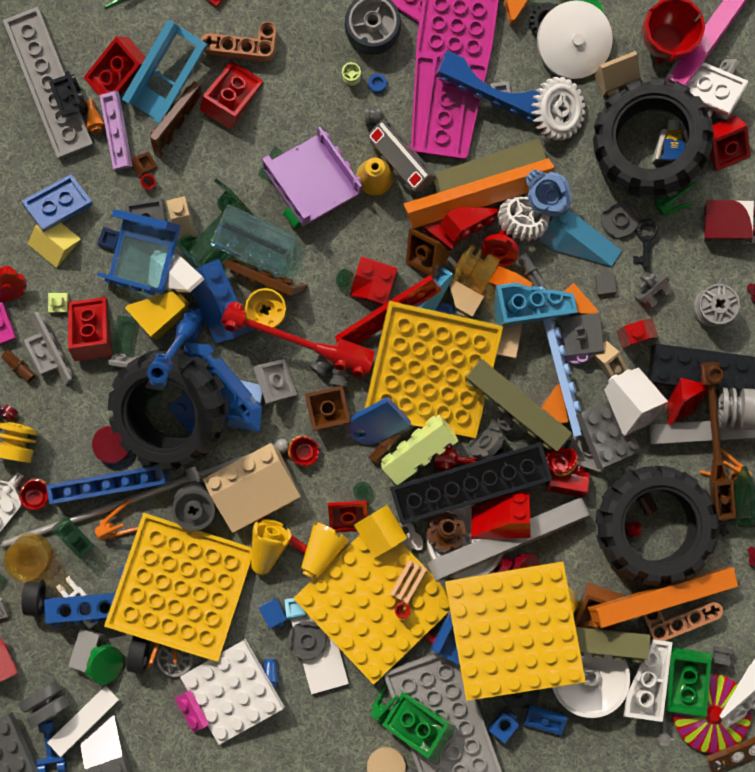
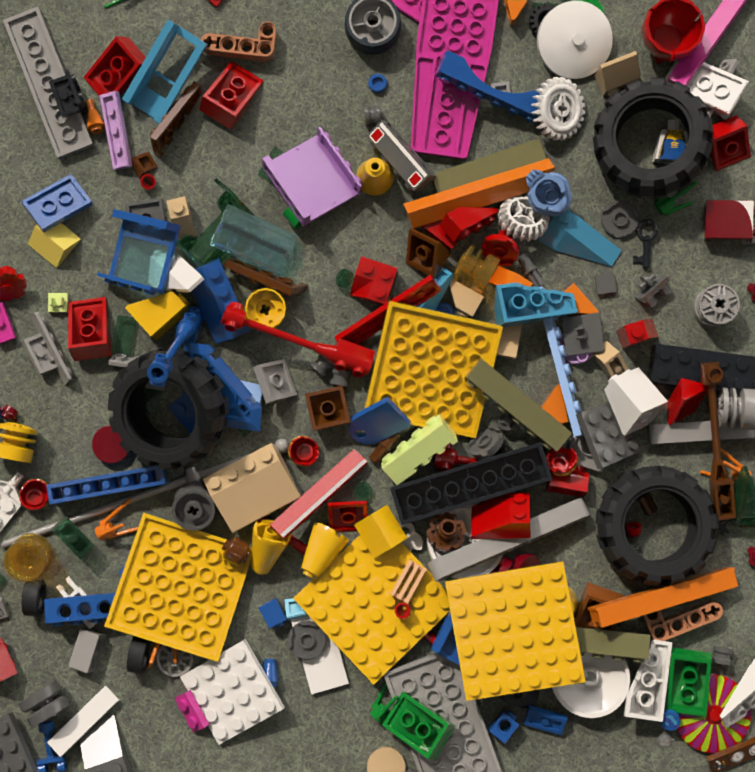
(18, 365): reddish brown axle -> none
(104, 664): green tile -> none
(108, 238): dark blue tile -> none
(236, 551): none -> reddish brown head
(318, 494): none -> tile
(349, 71): yellowish green wheel -> none
(671, 720): none -> blue tile

